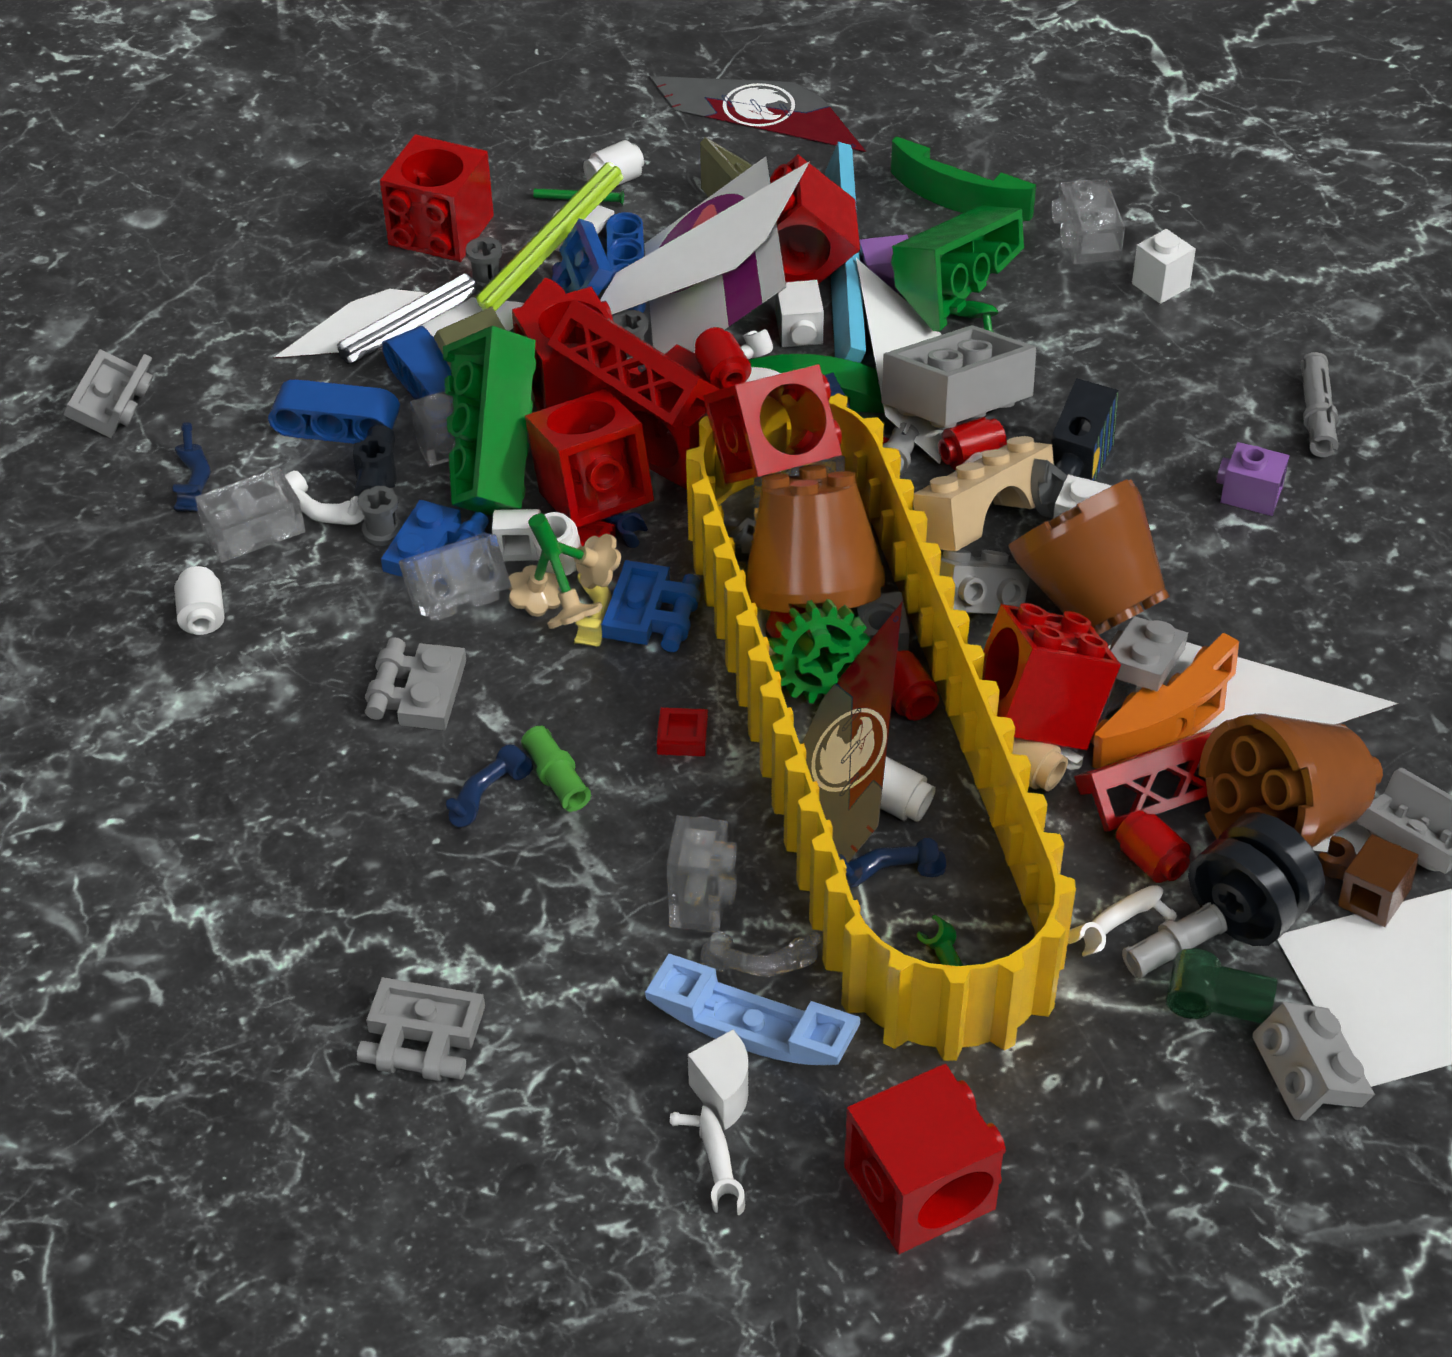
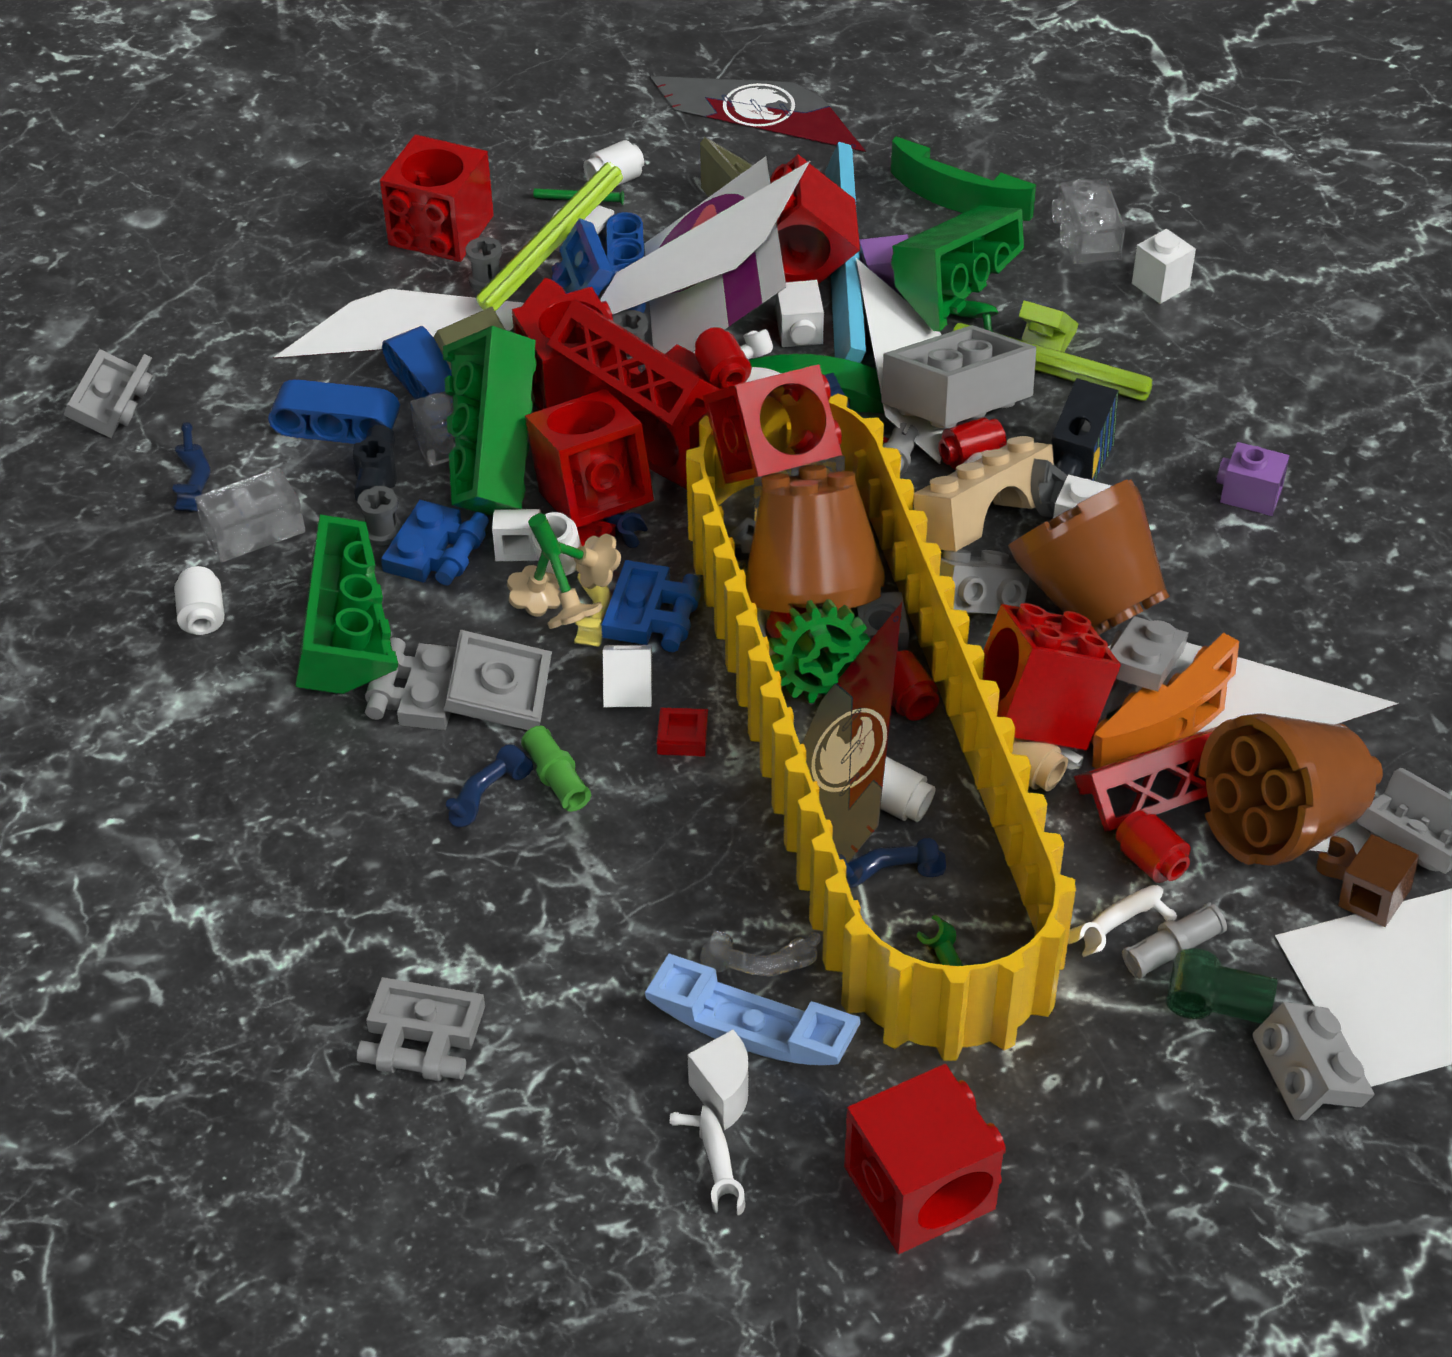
(343, 513): white piece -> none
(344, 618): none -> green wedge
(407, 318): axle -> none
(455, 575): clear brick -> none
(498, 680): none -> light grey plate
(627, 675): none -> white brick
(700, 874): clear brick -> none
(1047, 326): none -> lime slope
(1072, 367): none -> lime axle
(1258, 877): black wheel -> none
(1320, 414): light grey pin -> none

